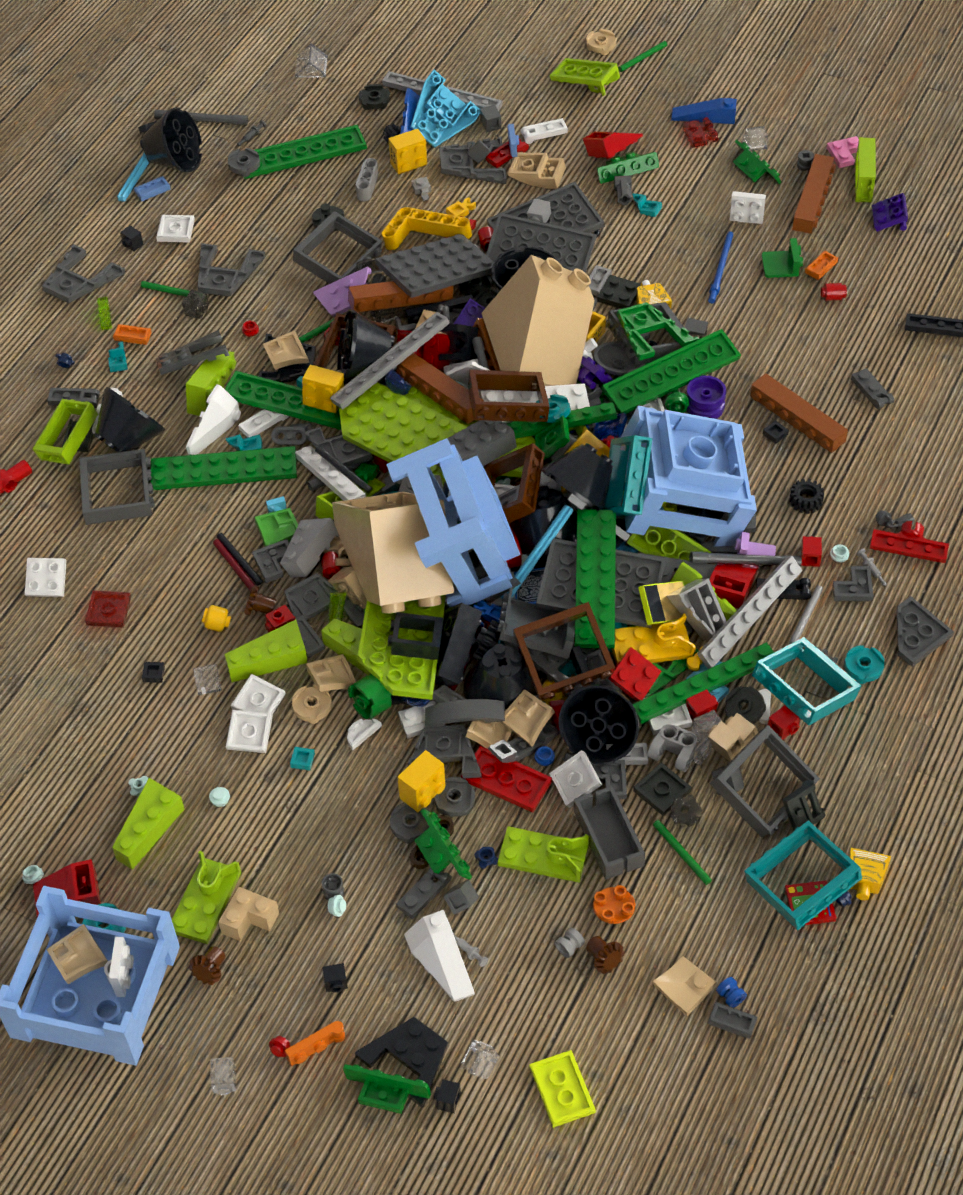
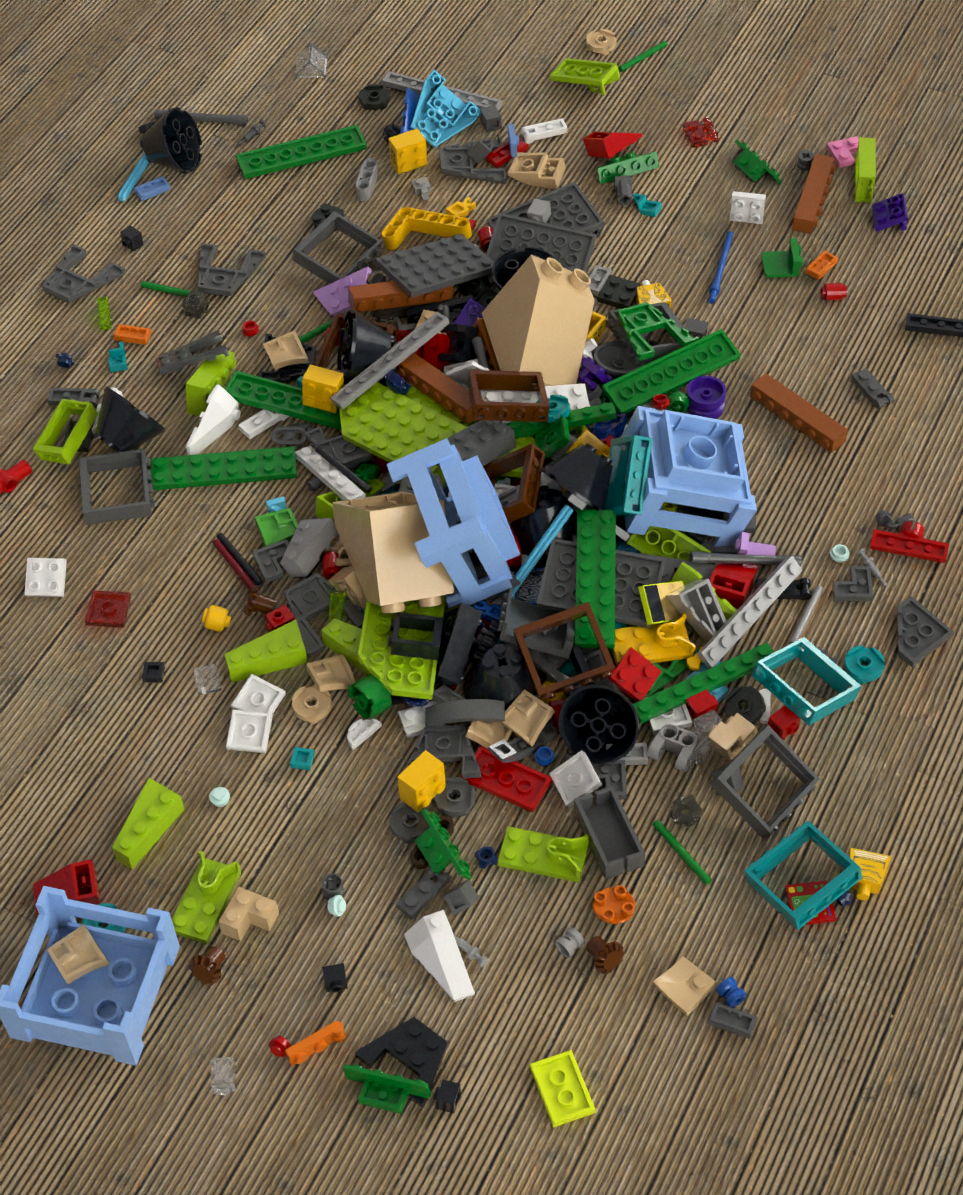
(32, 874): light aqua plate -> none
(118, 967): white plate -> none
(135, 790): light aqua plate -> none
(175, 228): white plate -> none
(243, 161): dark grey plate -> none
(249, 443): teal slope -> none
(480, 1059): clear panel -> none
(660, 401): none -> red plate
(661, 788): pearl dark grey plate -> none
(717, 110): blue wedge -> none
(756, 138): clear brick -> none
(775, 432): black plate -> none
(798, 808): pearl dark grey plate -> none
(806, 488): black tyre -> none
(811, 551): red brick -> none

